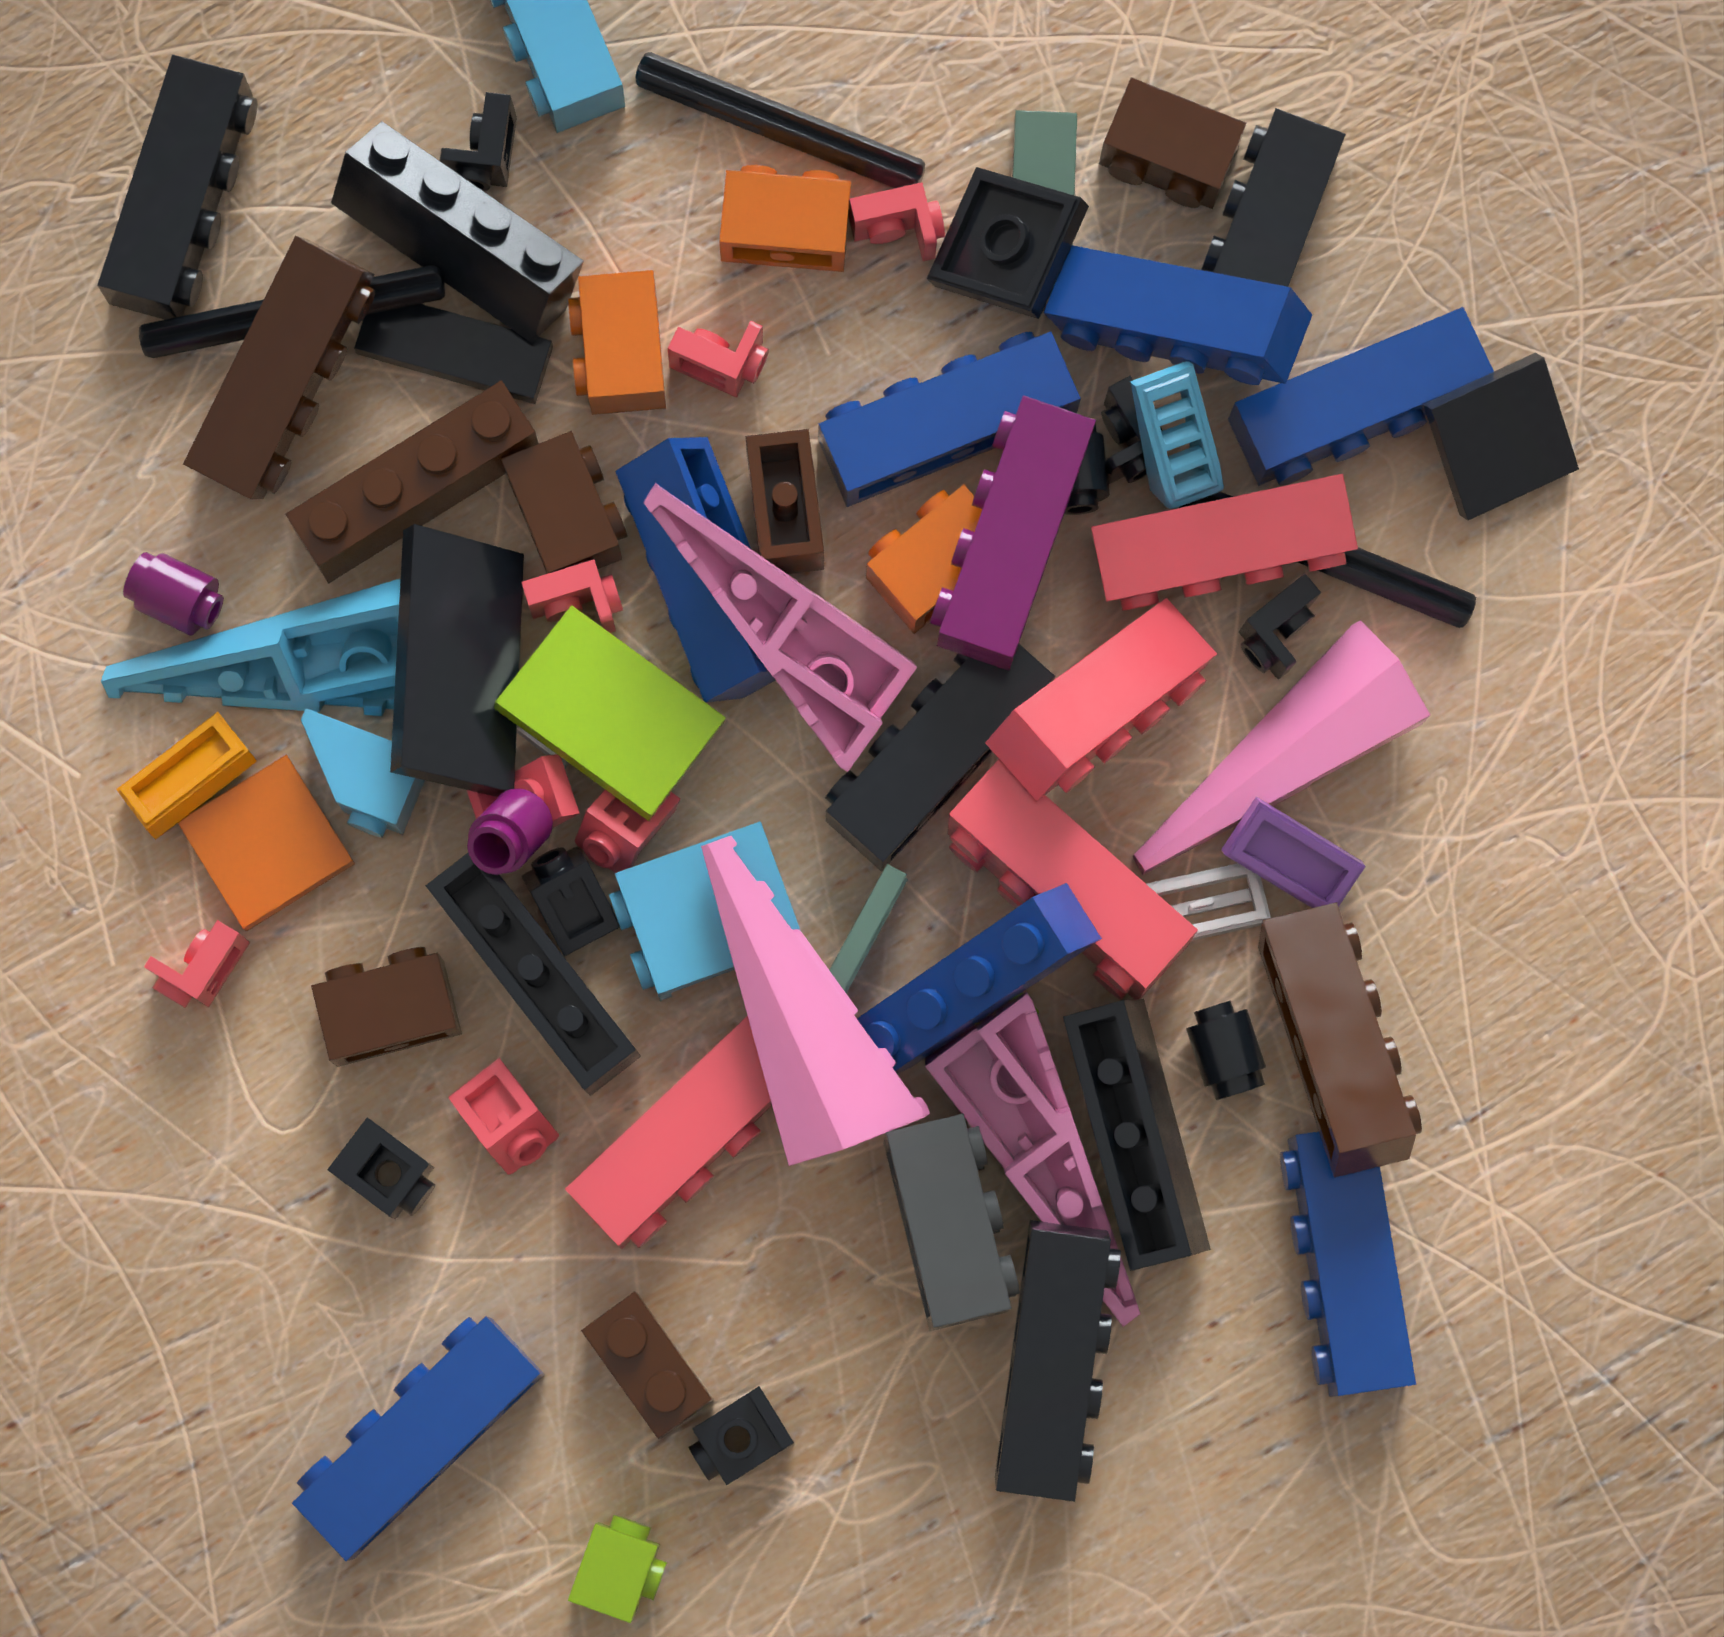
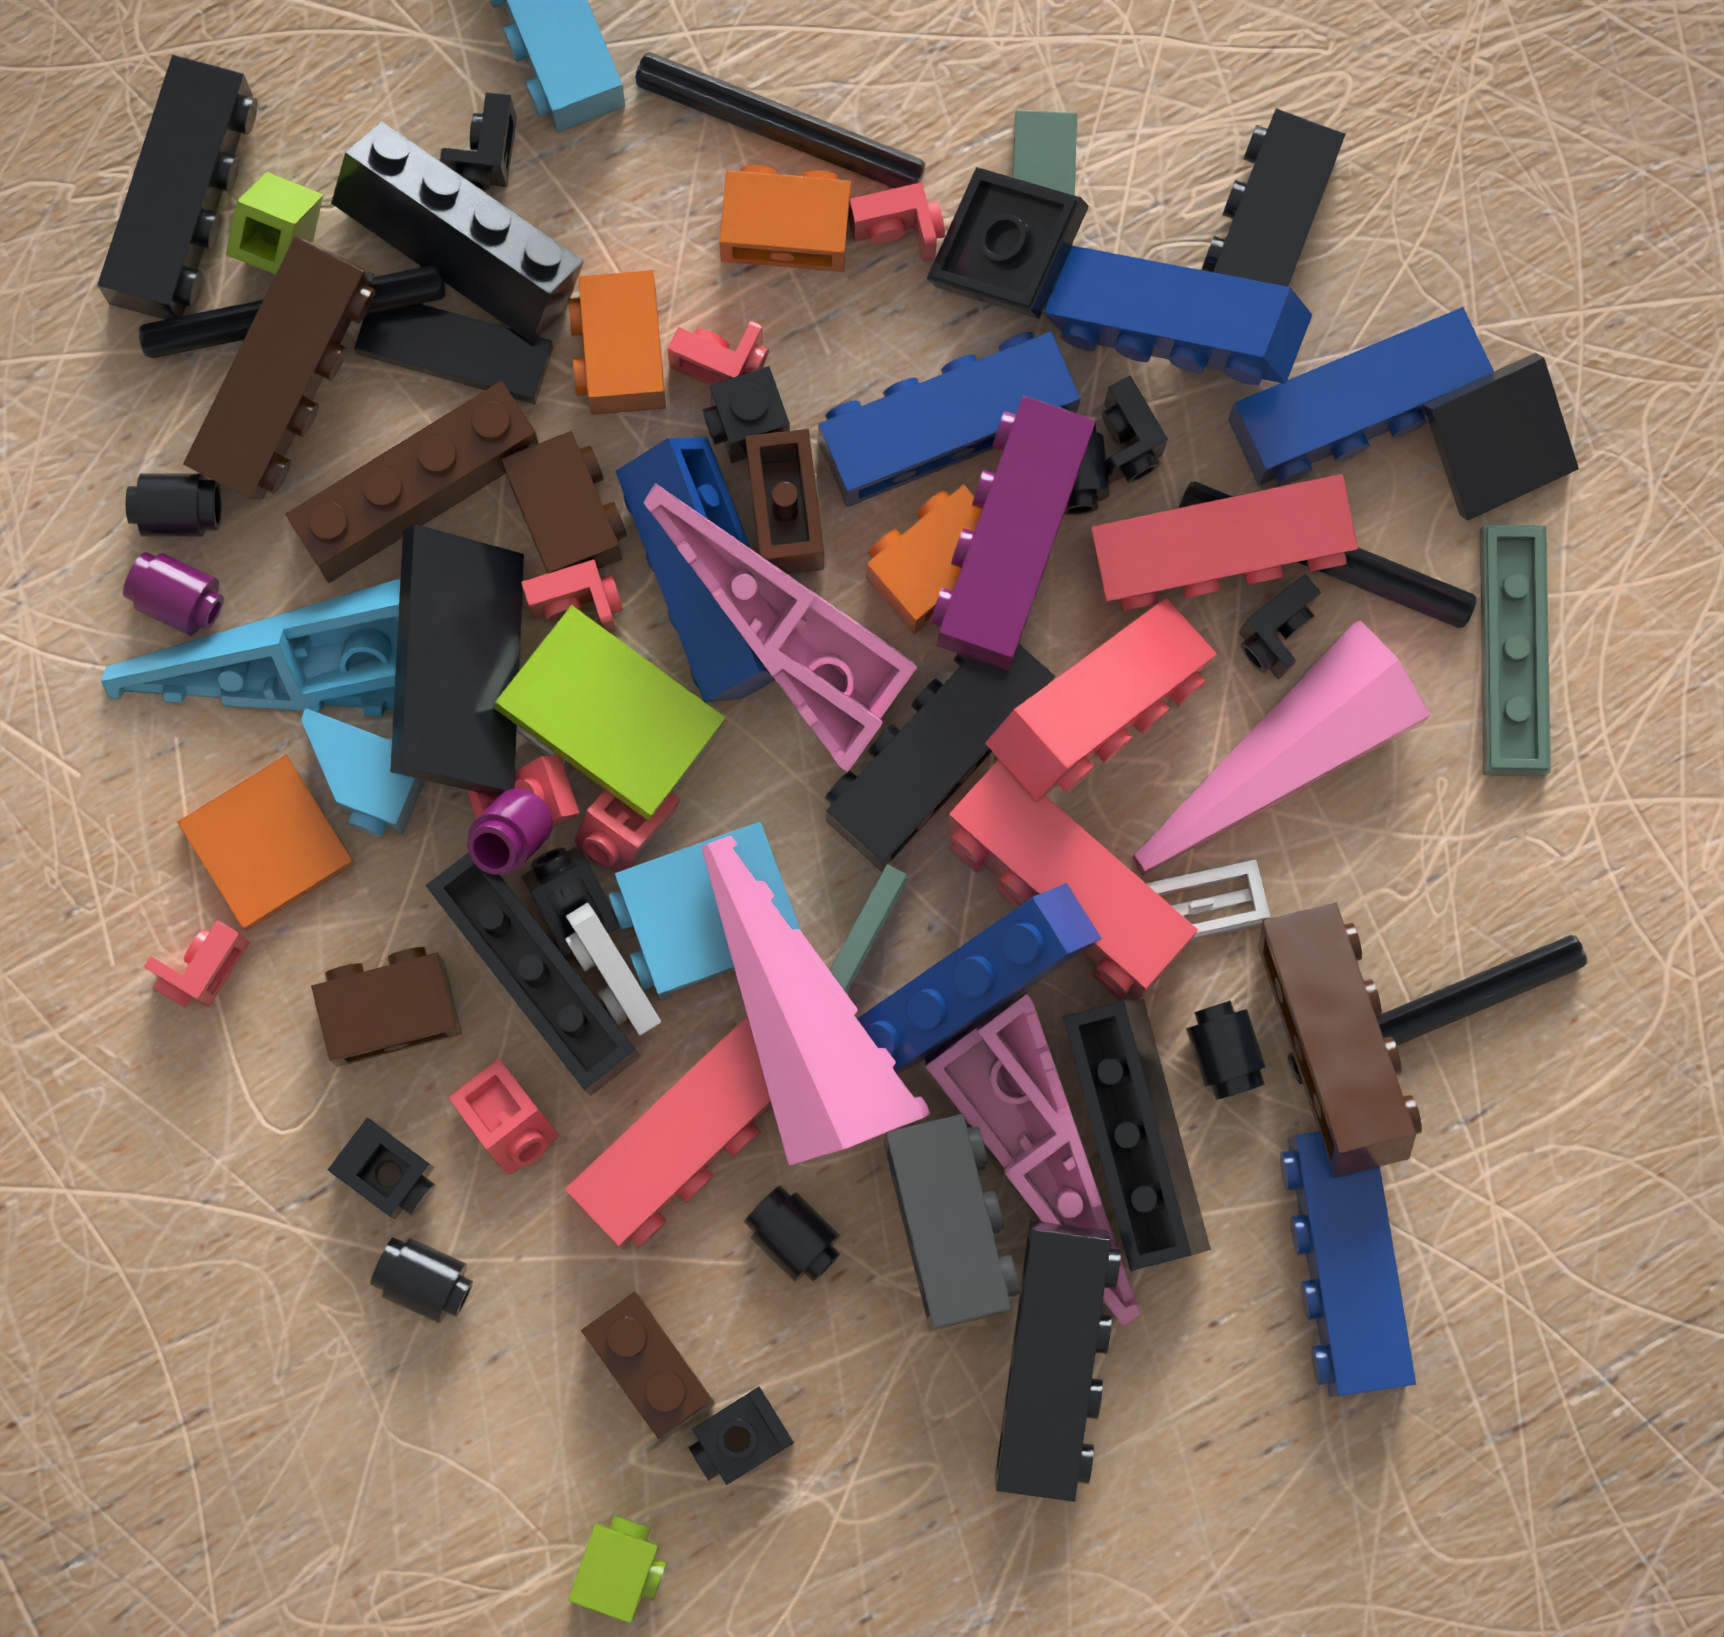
(174, 505): none -> black brick
(186, 775): light orange tile -> none
(269, 219): none -> lime brick
(417, 1438): blue brick -> none
(422, 1279): none -> black brick
(595, 948): none -> white plate
(744, 408): none -> black brick
(793, 1234): none -> black brick
(1171, 144): reddish brown brick -> none
(1188, 473): medium azure slope -> none
(1292, 856): medium lavender tile -> none
(1478, 992): none -> black axle
(1515, 650): none -> sand green tile

